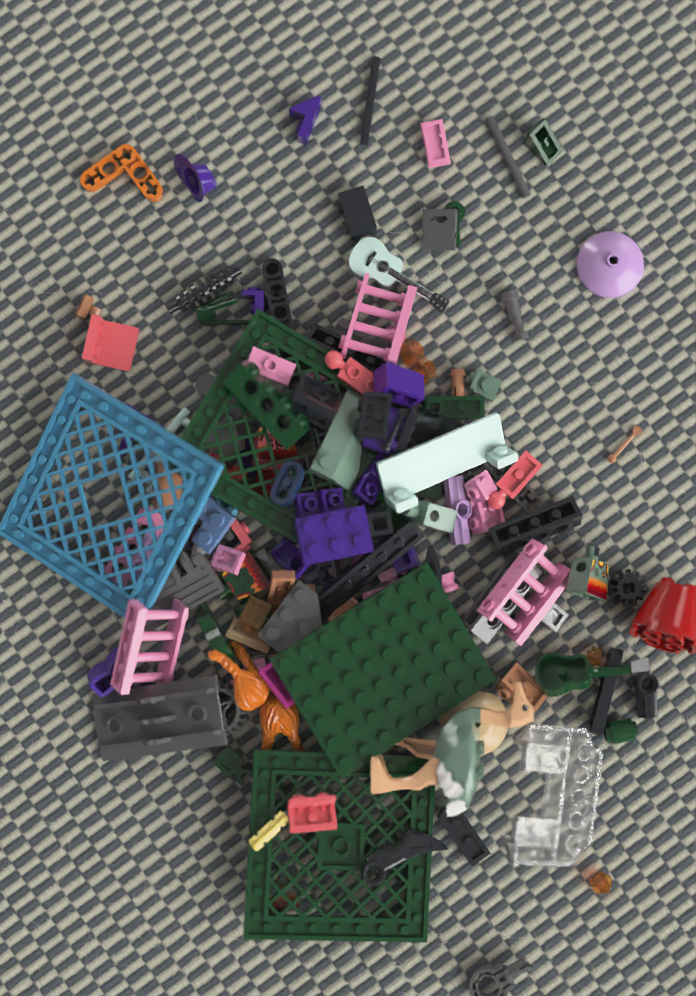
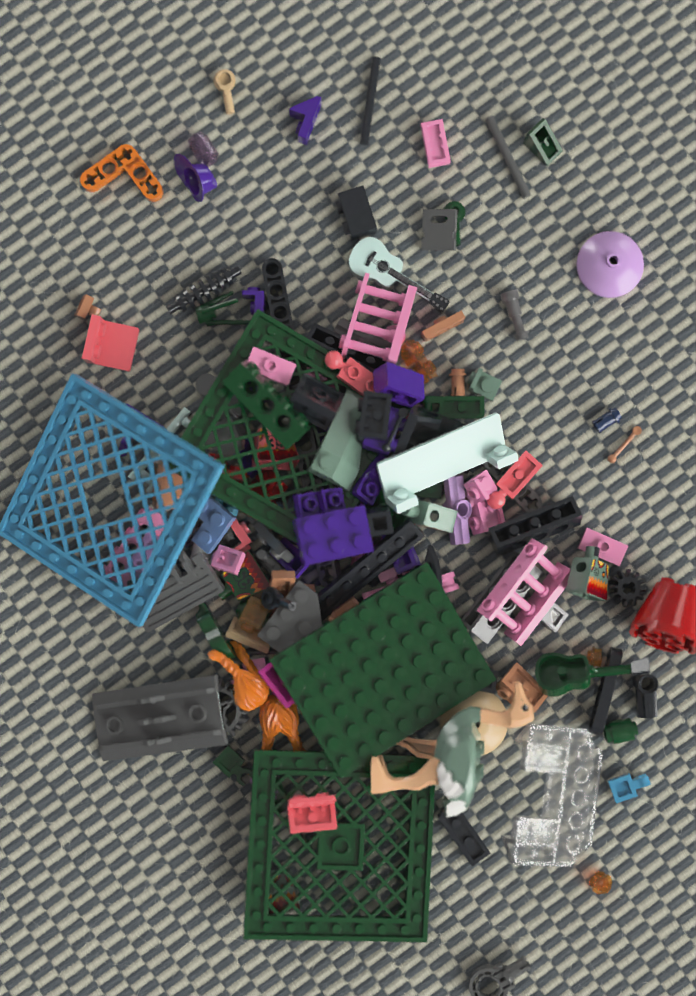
(101, 674): dark purple brick -> none
(133, 635): bright pink fence -> none
(203, 149): none -> clear purple brick
(225, 81): none -> tan plate
(266, 536): none -> dark grey plate
(268, 830): light yellow axle -> none
(272, 598): none -> black plate
(286, 483): dark blue plate -> none
(412, 845): black piece -> none
(442, 325): none -> nougat plate
(606, 420): none -> dark blue pin
(610, 549): none -> bright pink plate
(625, 787): none -> dark azure plate

